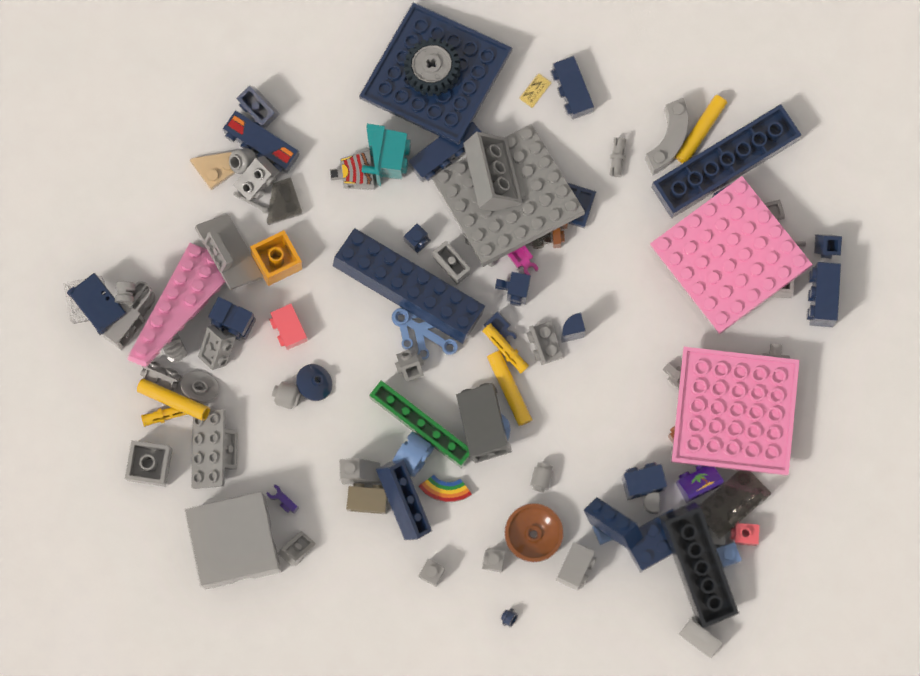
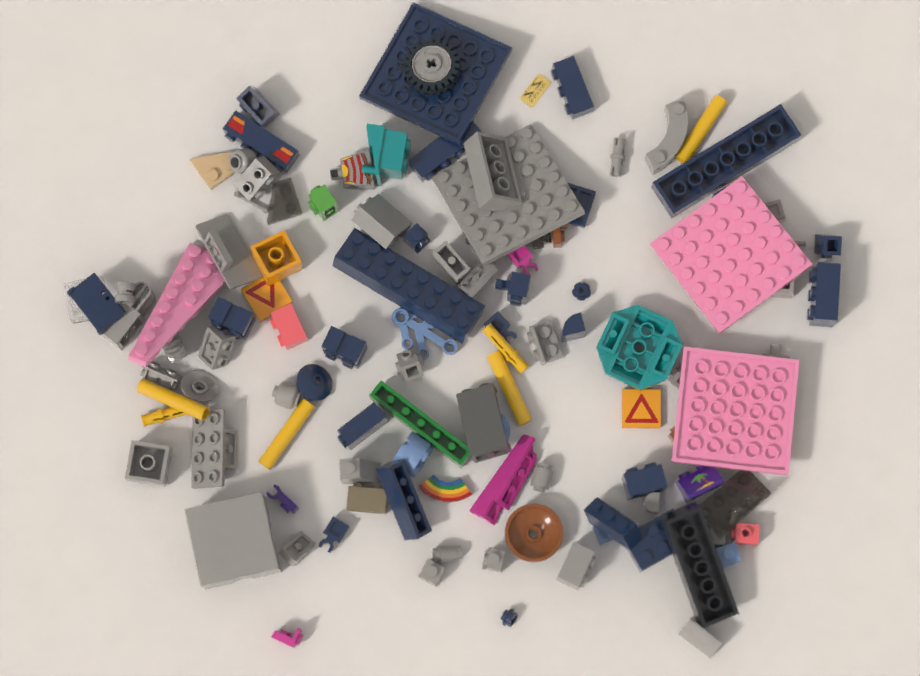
(265, 298): none -> light orange tile
(284, 637): none -> dark pink bracket
(286, 434): none -> yellow piece
(322, 202): none -> bright green brick
(335, 532): none -> dark blue plate
(344, 347): none -> dark blue brick
(361, 426): none -> dark blue brick
(381, 221): none -> light grey brick
(445, 554): none -> light grey cone
(477, 279): none -> light grey bracket
(506, 482): none -> dark pink wedge
(581, 286): none -> dark blue plate
(641, 408): none -> light orange tile
(642, 327): none -> teal piece

